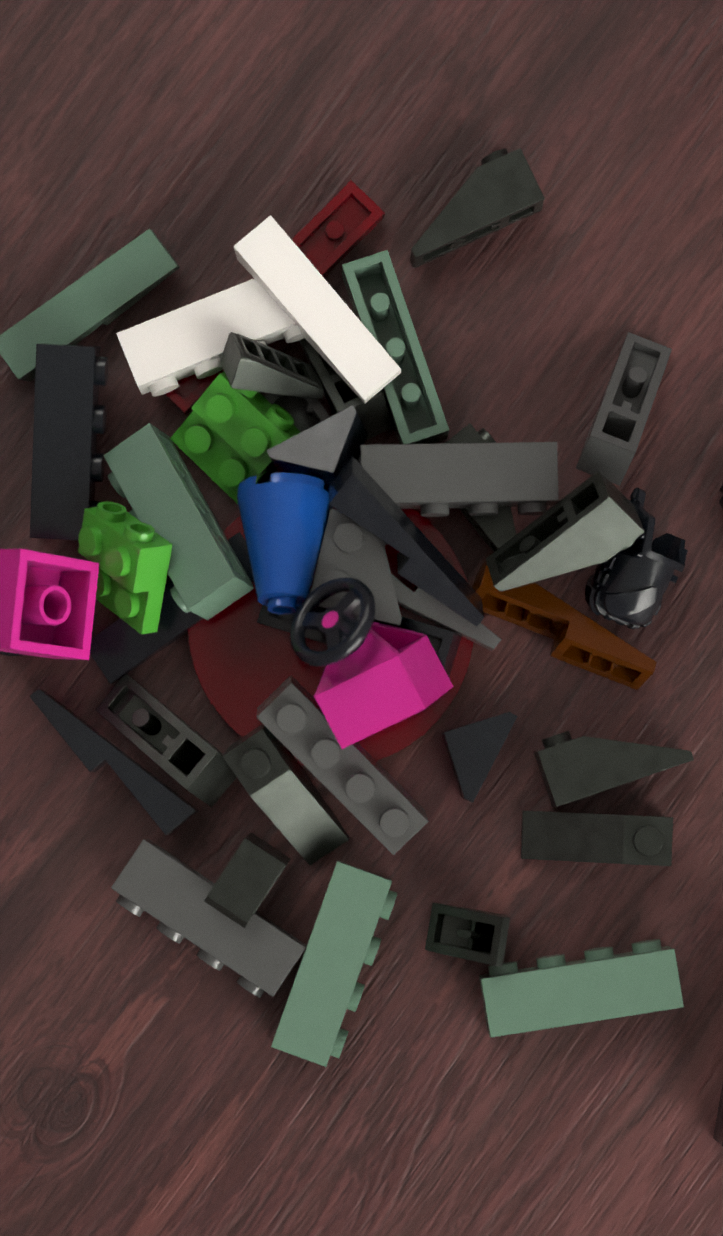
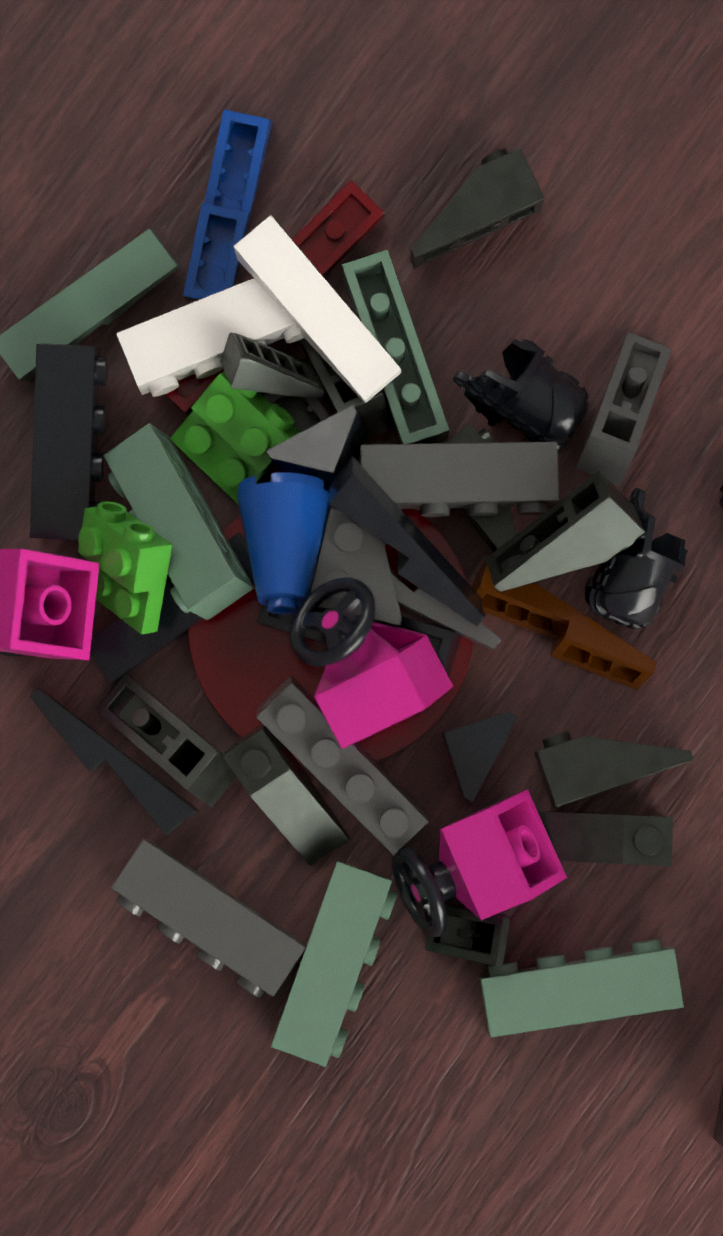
(227, 203): none -> blue slope
(247, 879): pearl dark grey slope -> none
(484, 861): none -> dark pink piece
(535, 398): none -> black helmet

